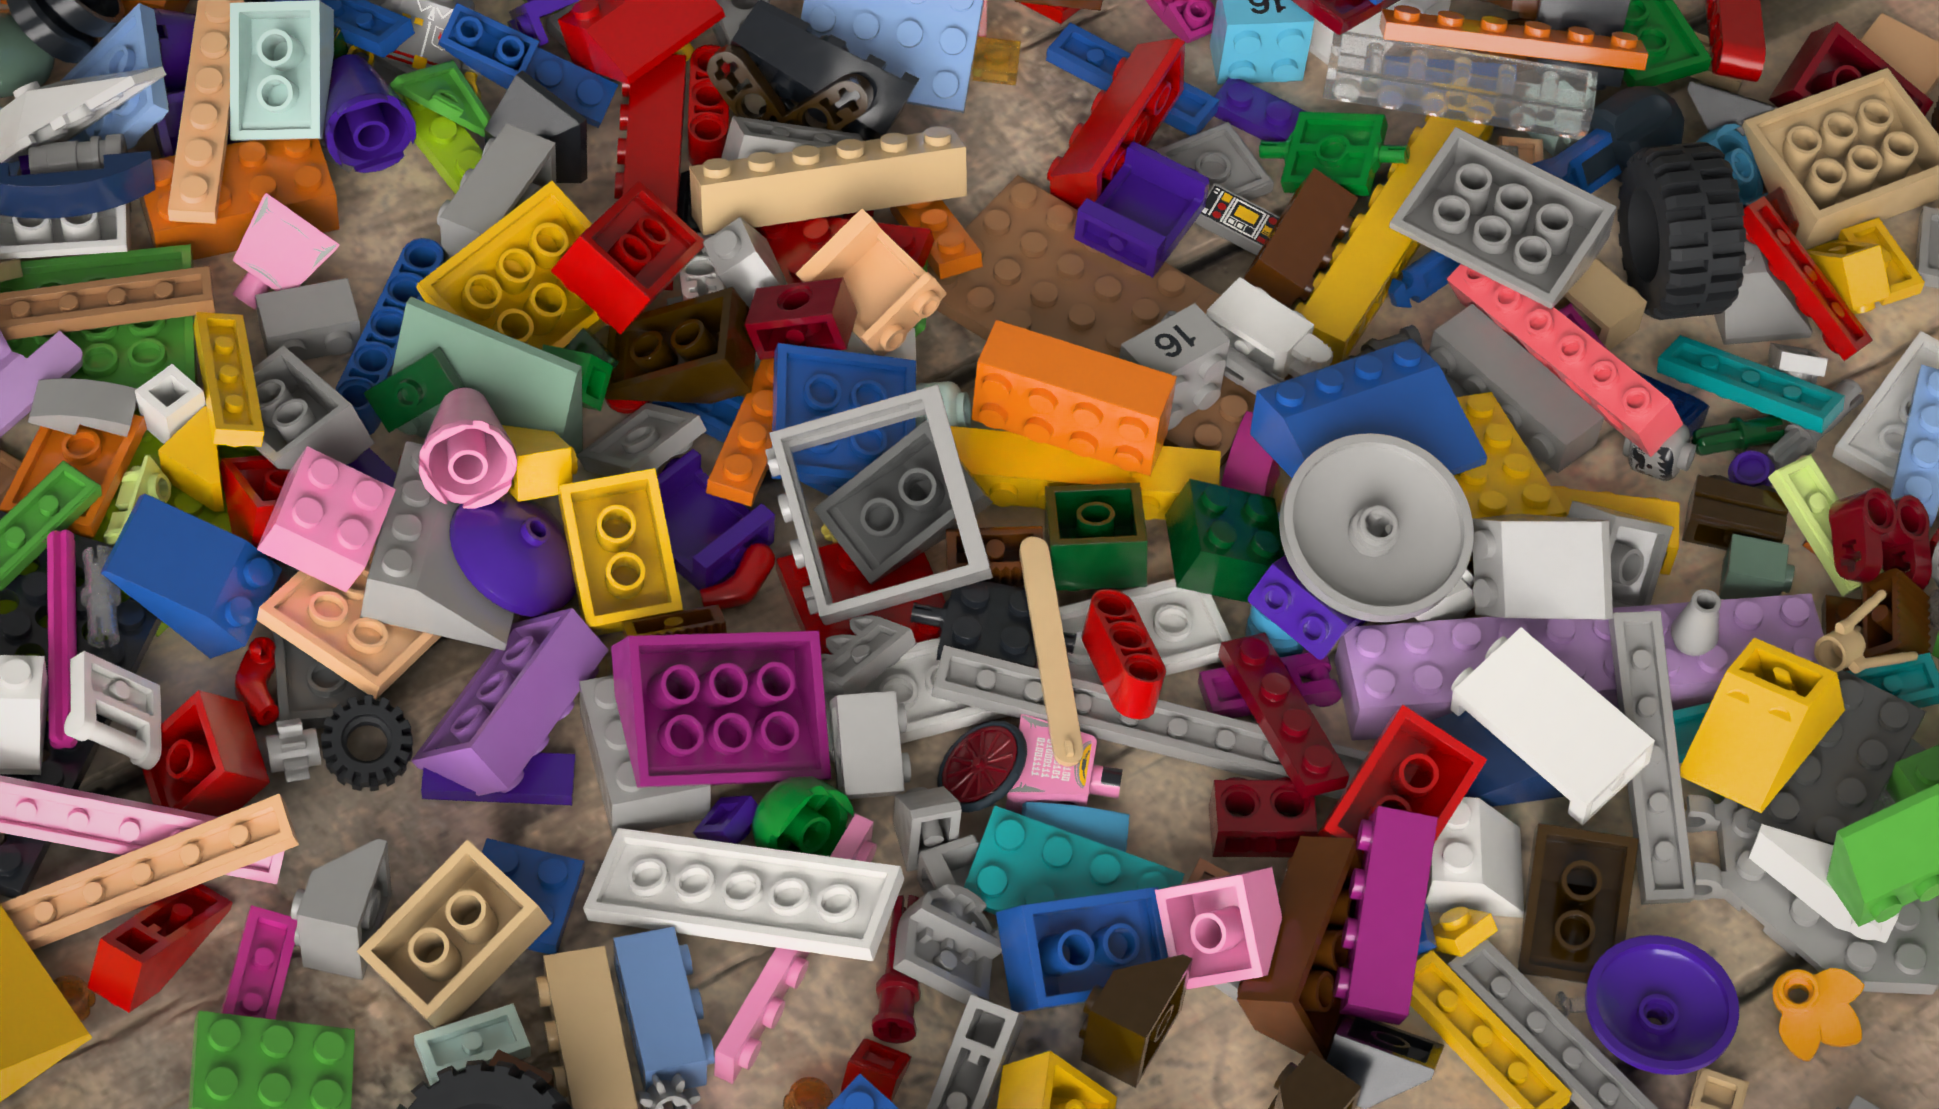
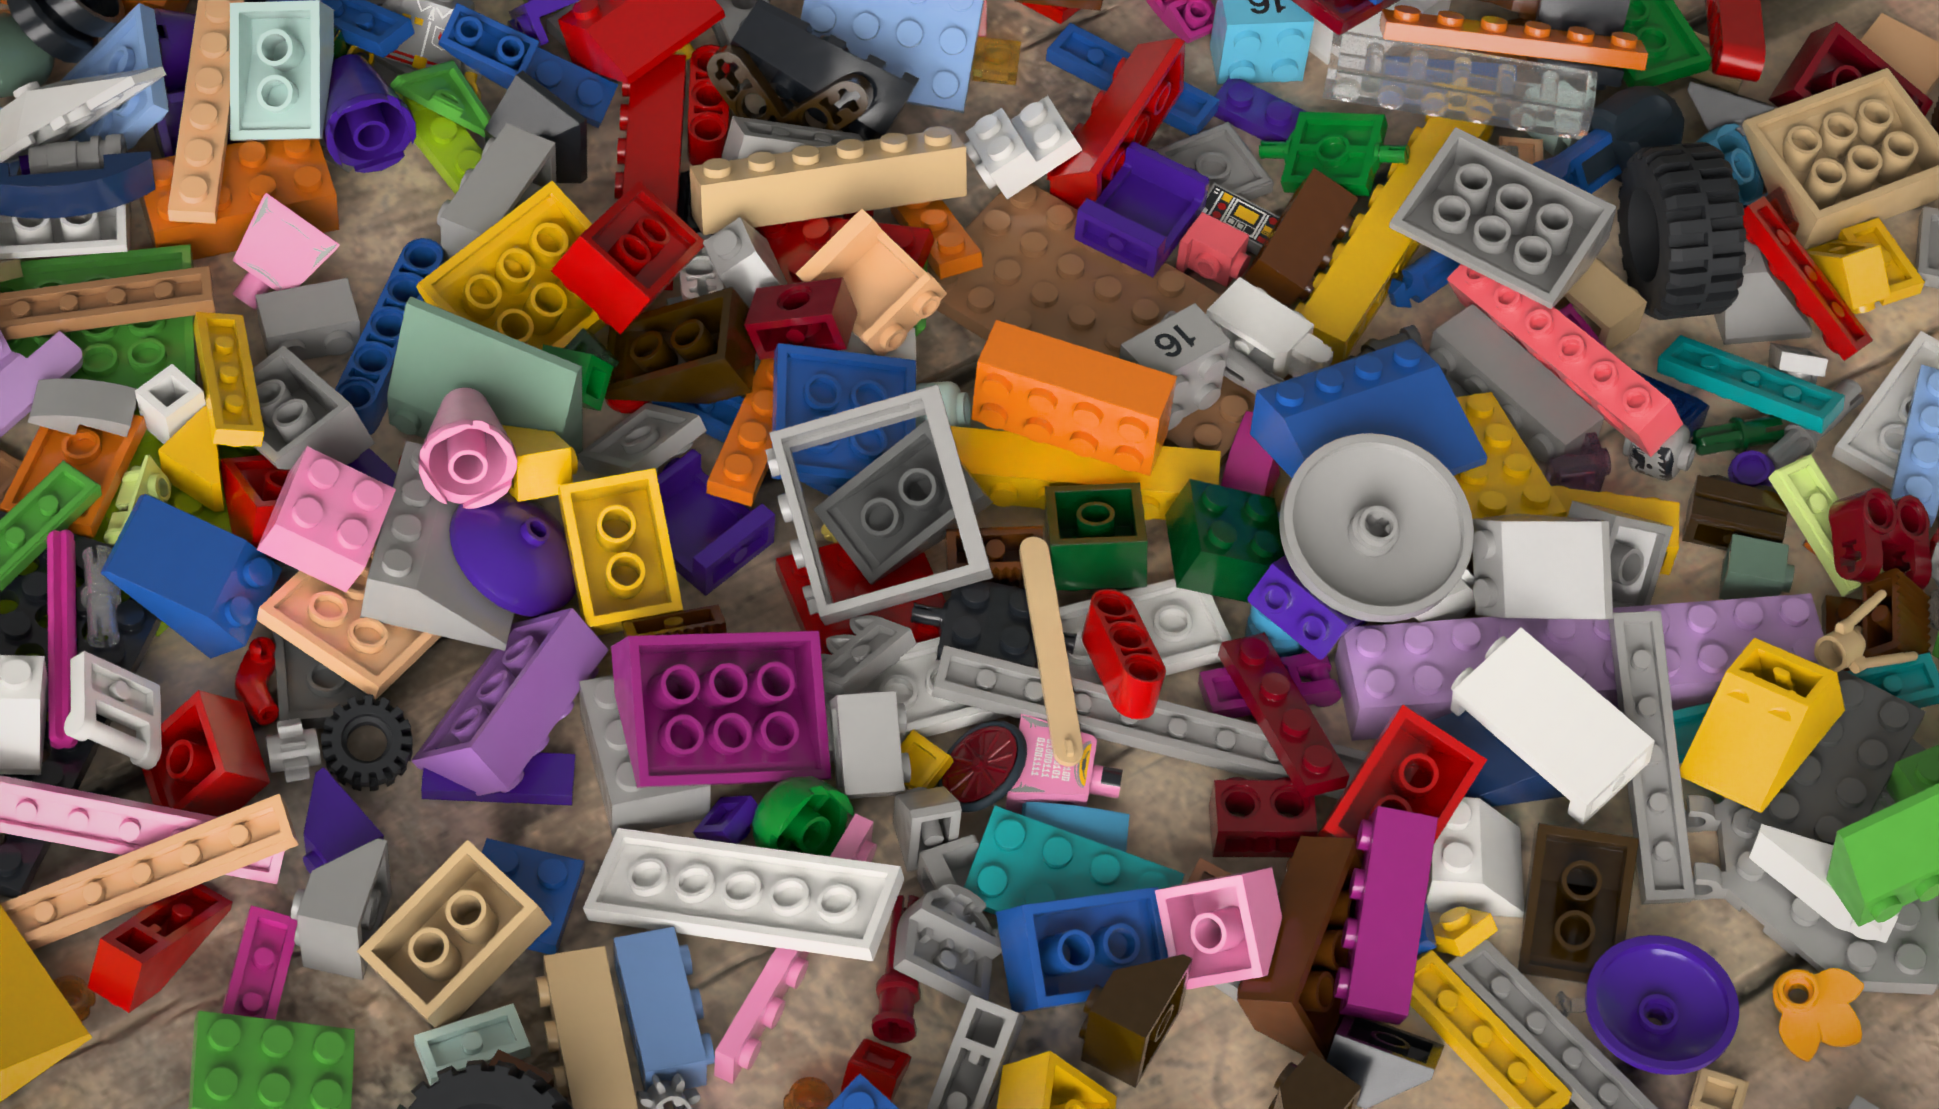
(333, 823): none -> dark purple slope
(413, 389): dark green plate -> none
(746, 581): red arm -> none
(926, 761): none -> yellow tile
(1021, 148): none -> white plate
(1214, 250): none -> coral brick
(1582, 470): none -> bracket
(1697, 626): light grey cone -> none

